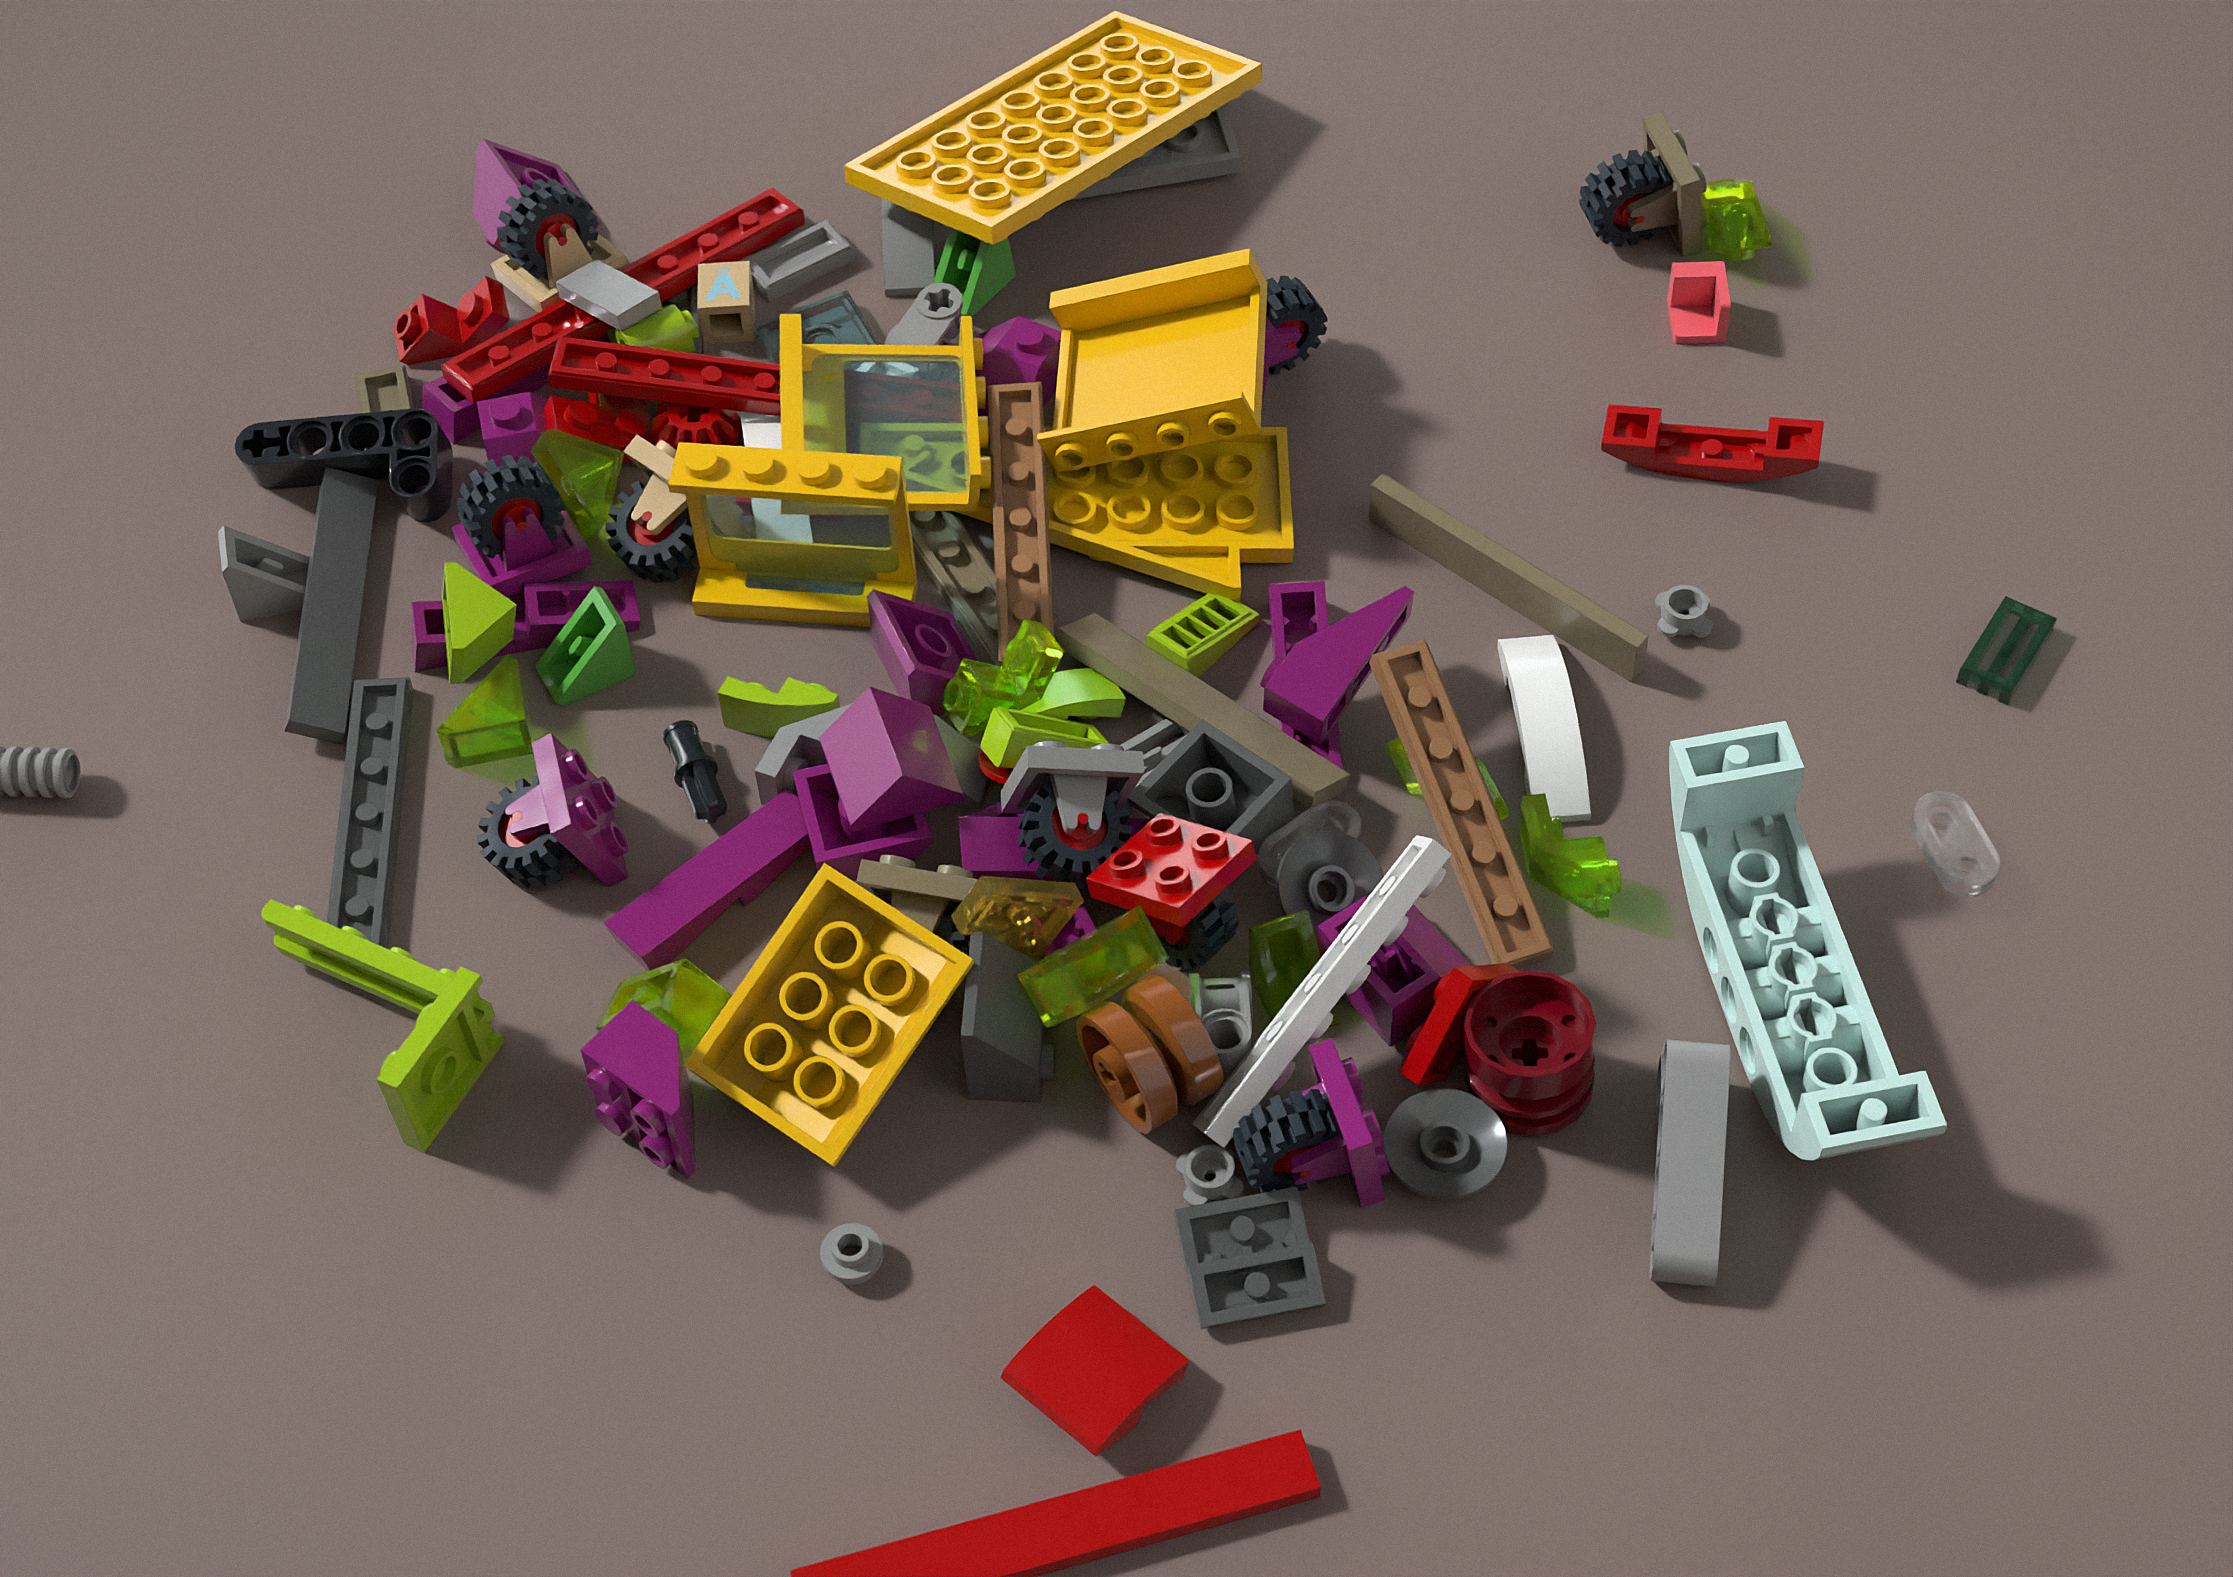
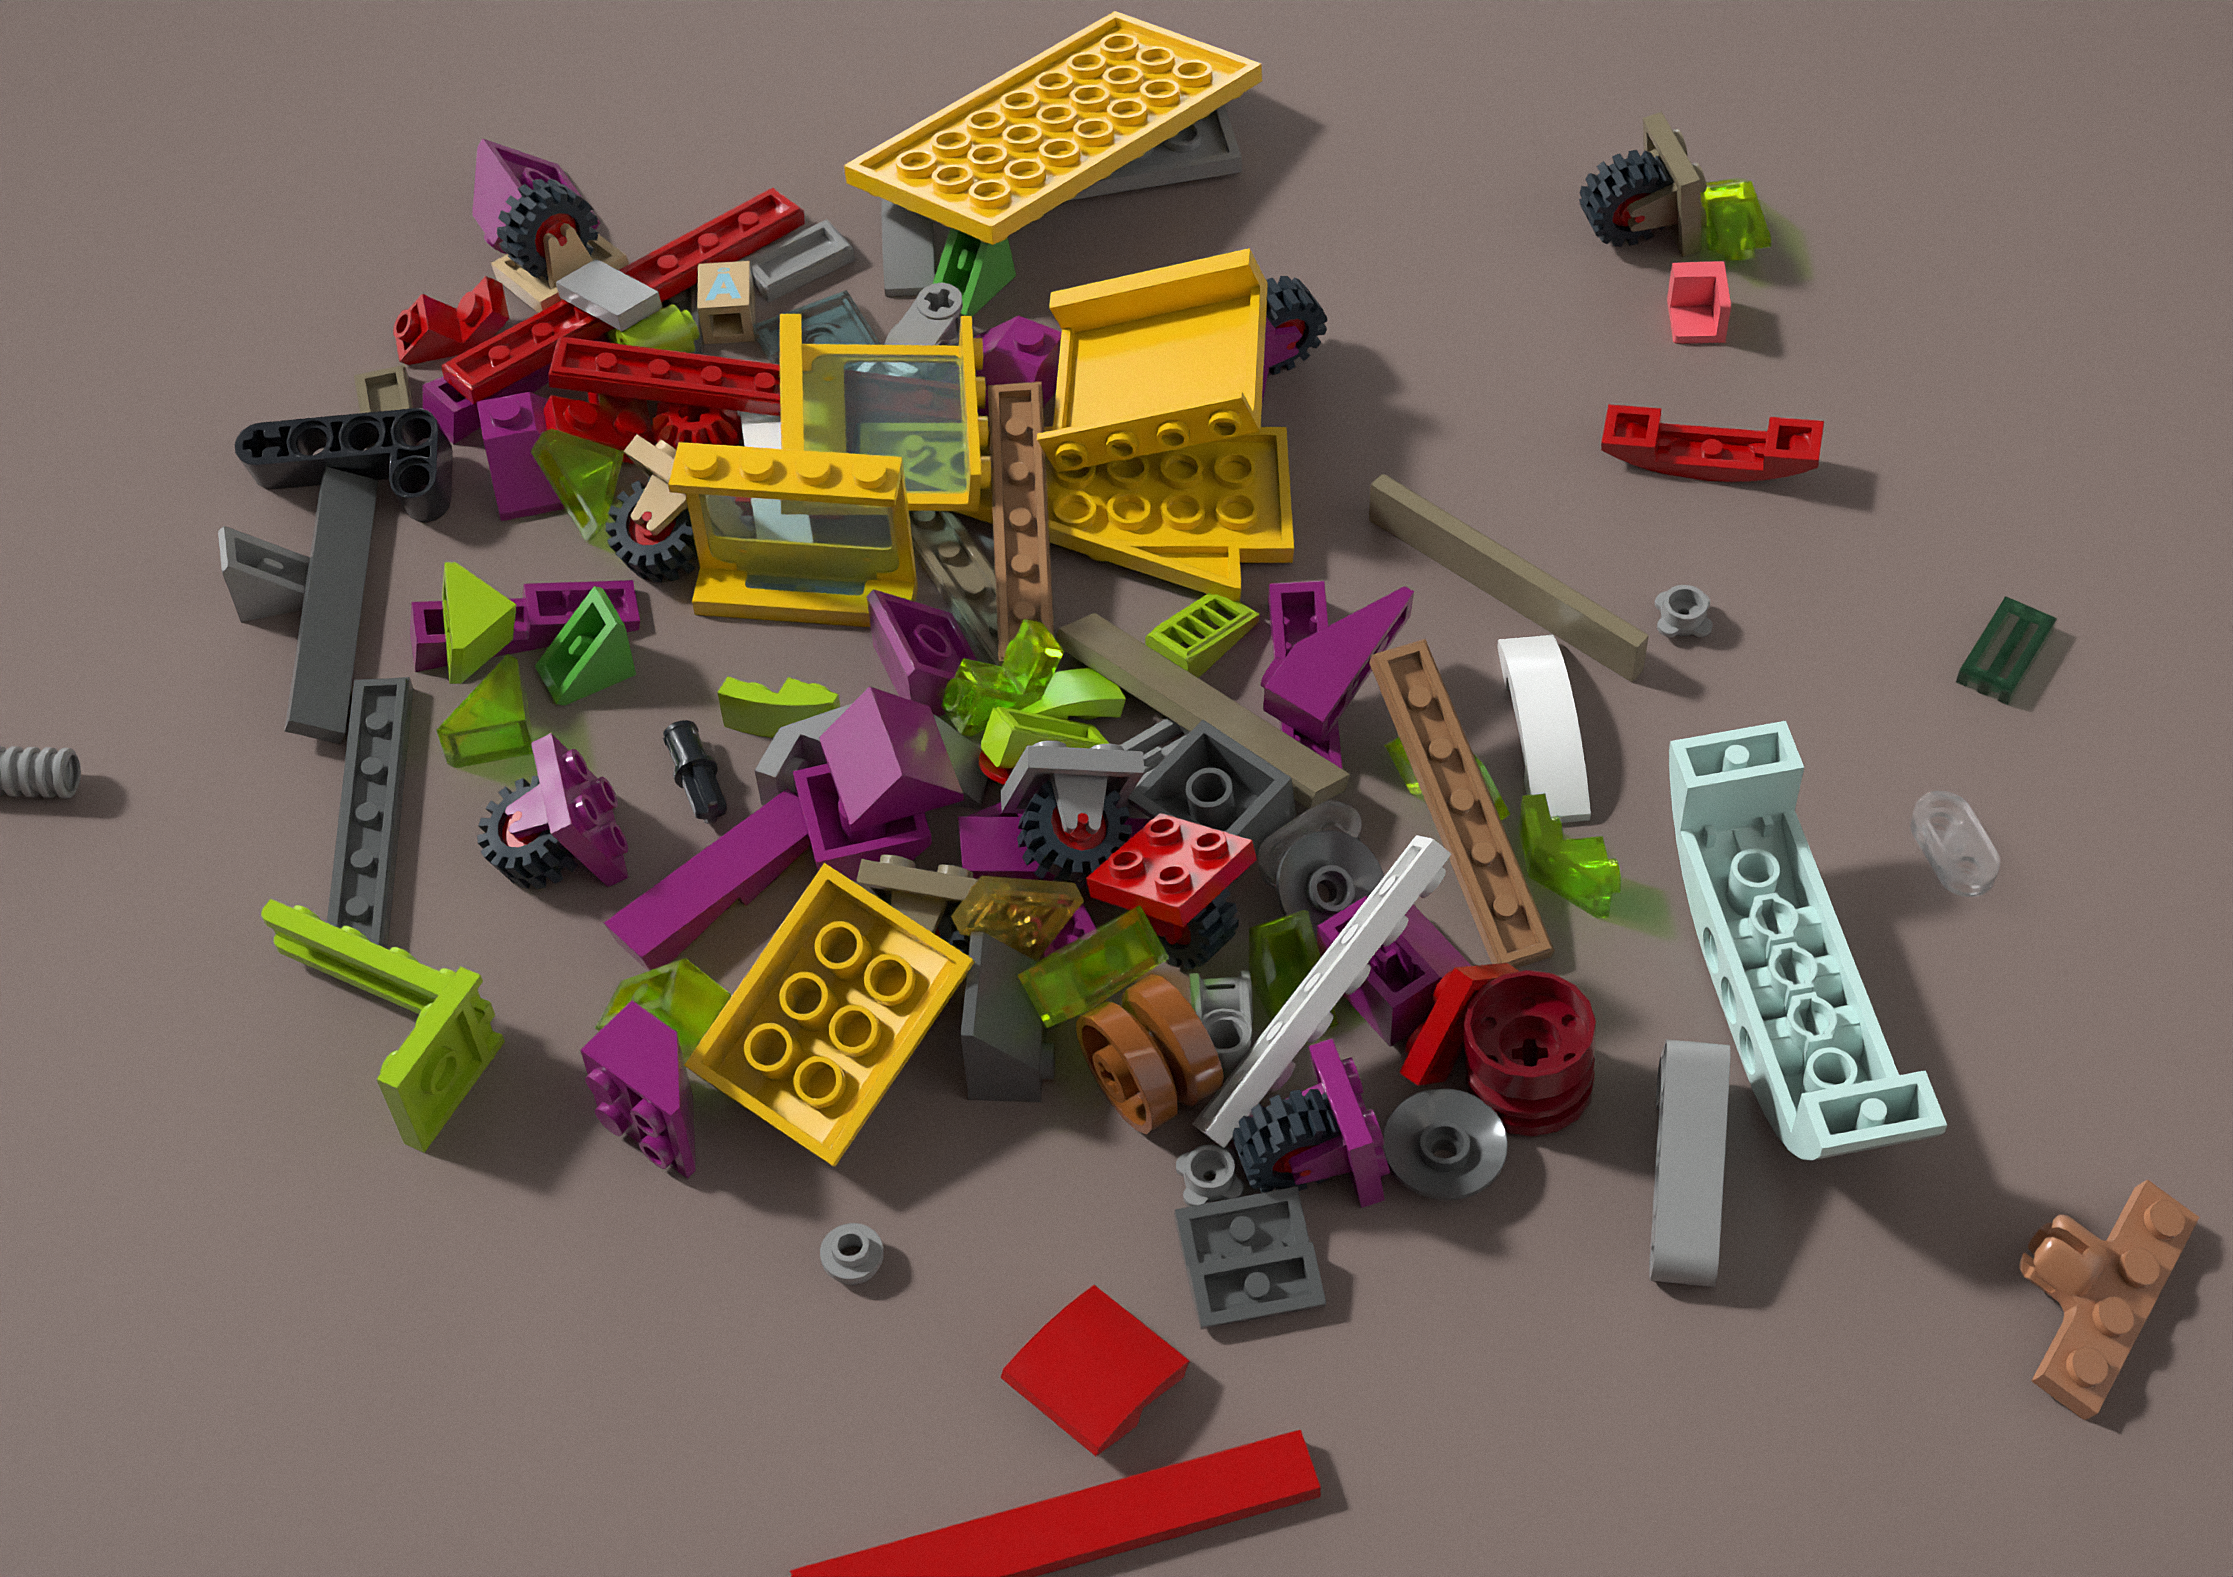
(517, 527): plate -> none
(2103, 1291): none -> nougat plate

